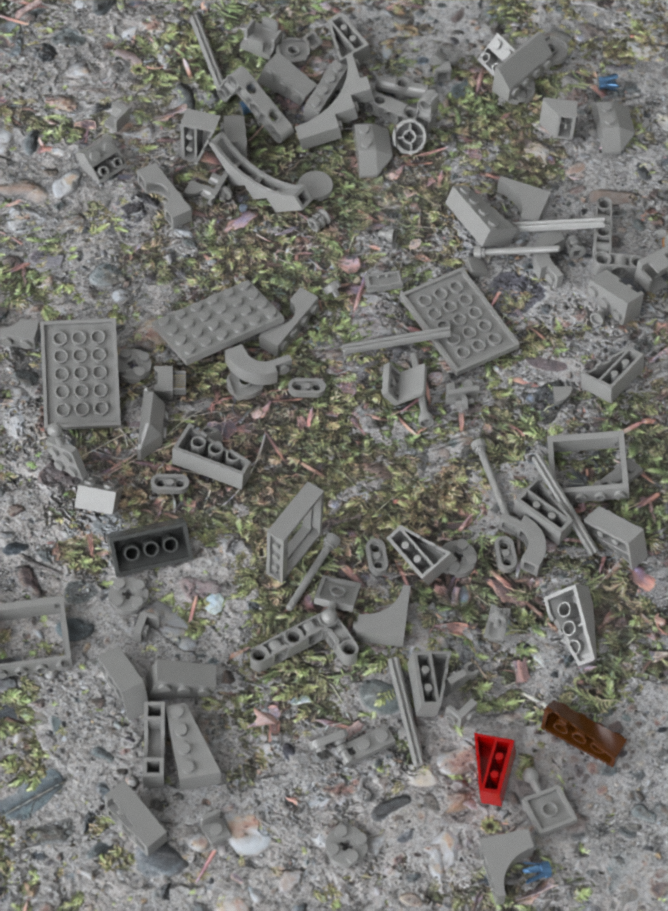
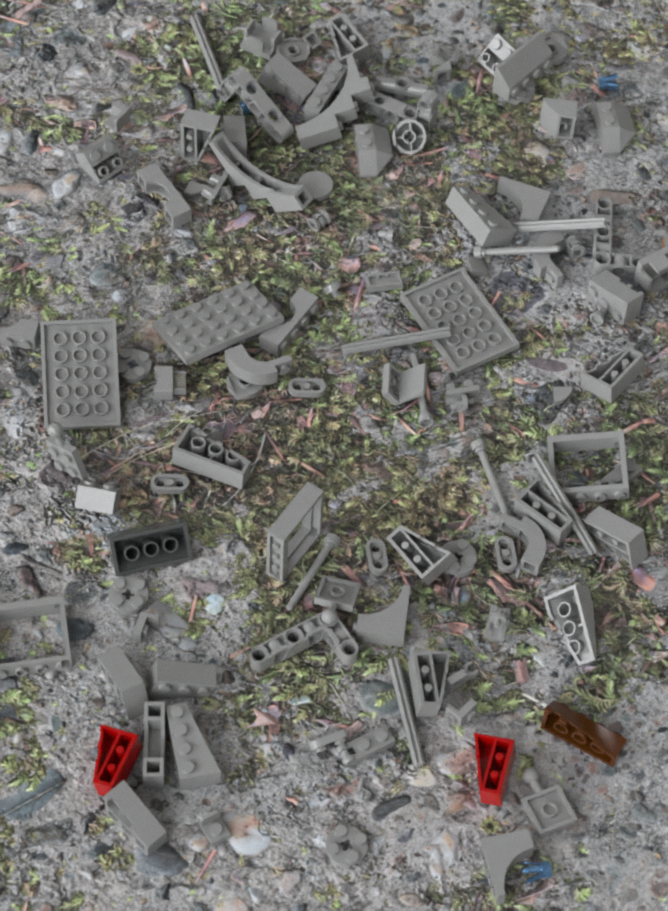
(115, 758): none -> red wedge
(151, 424): light grey wedge -> none

